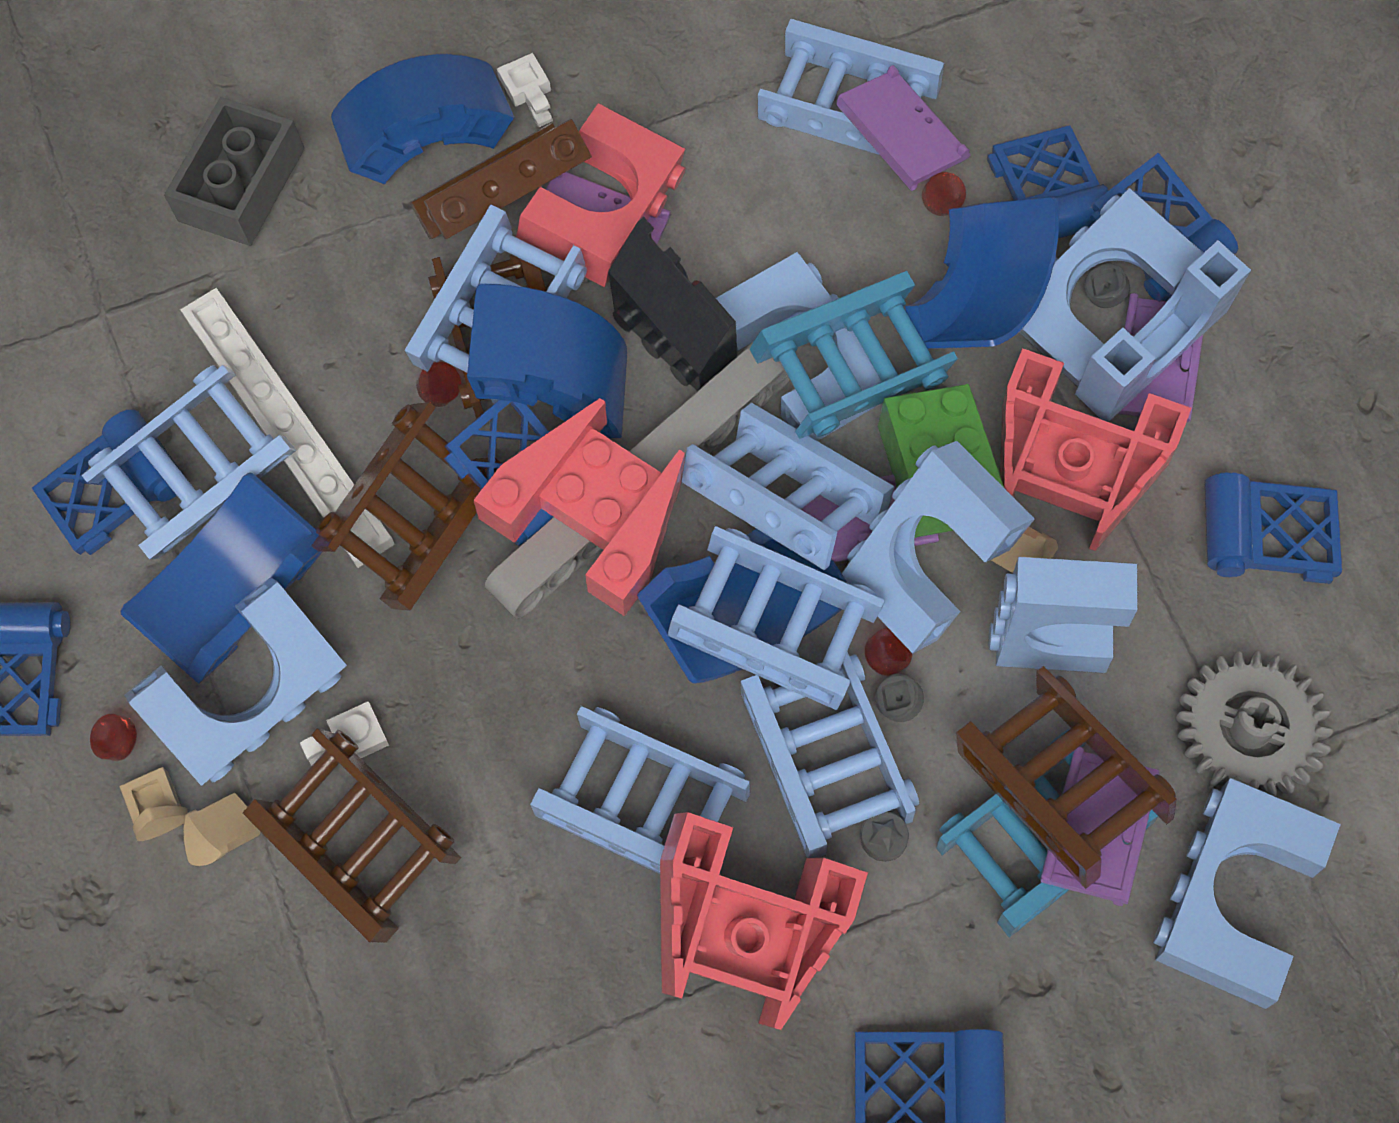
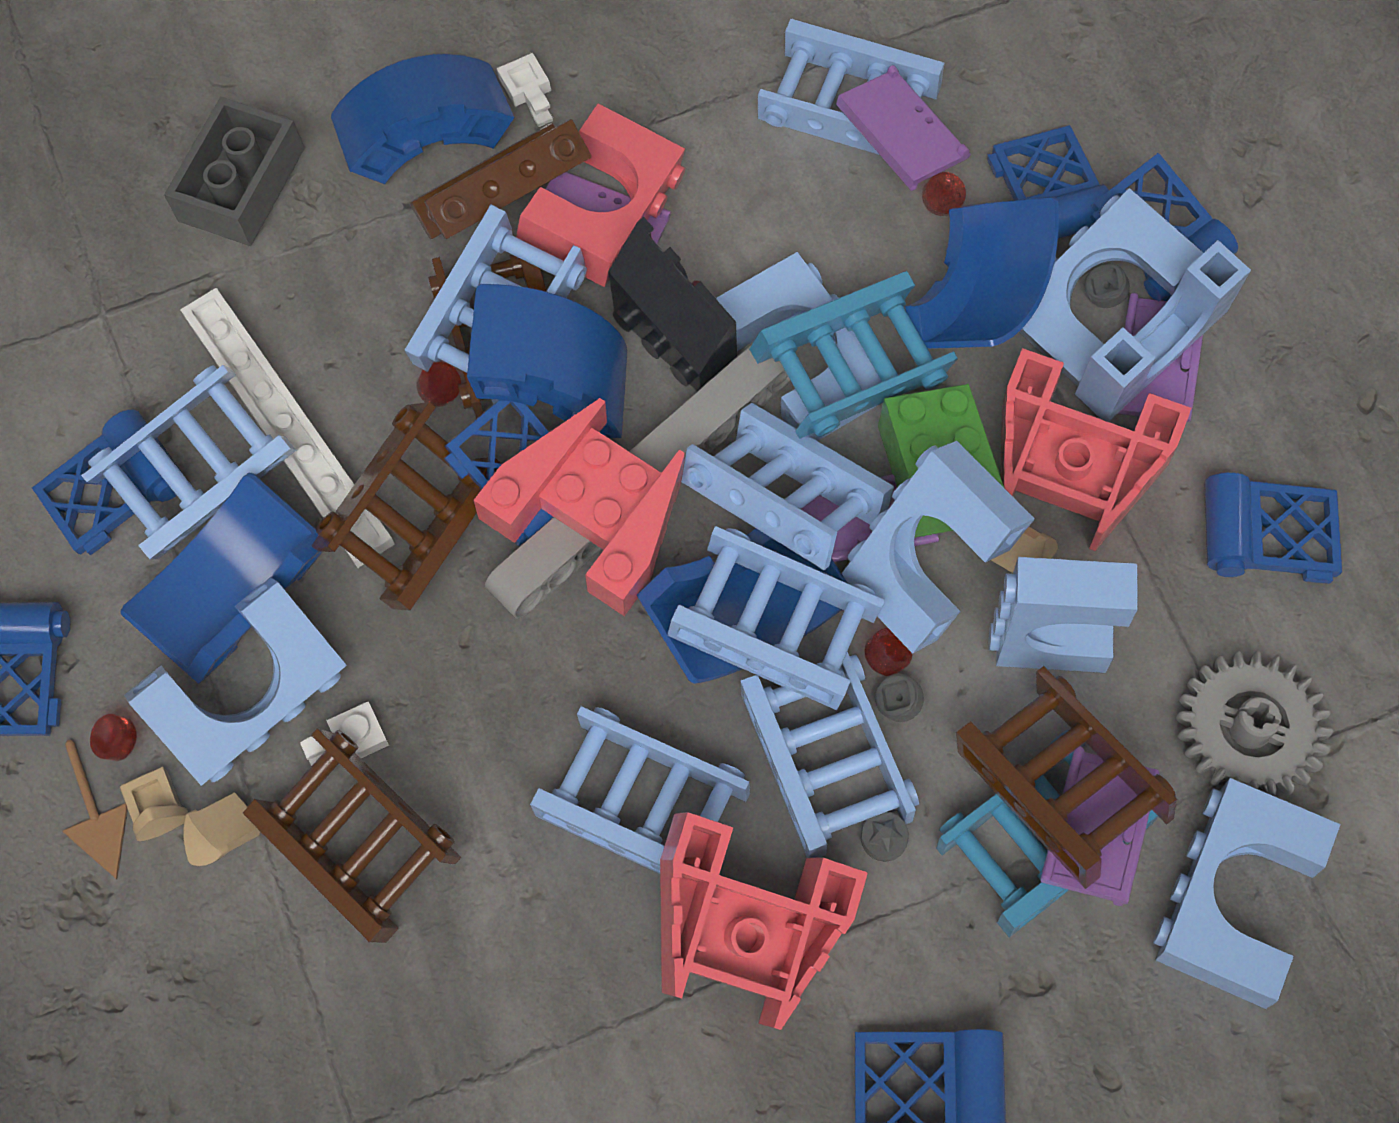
(103, 833): none -> medium nougat piece

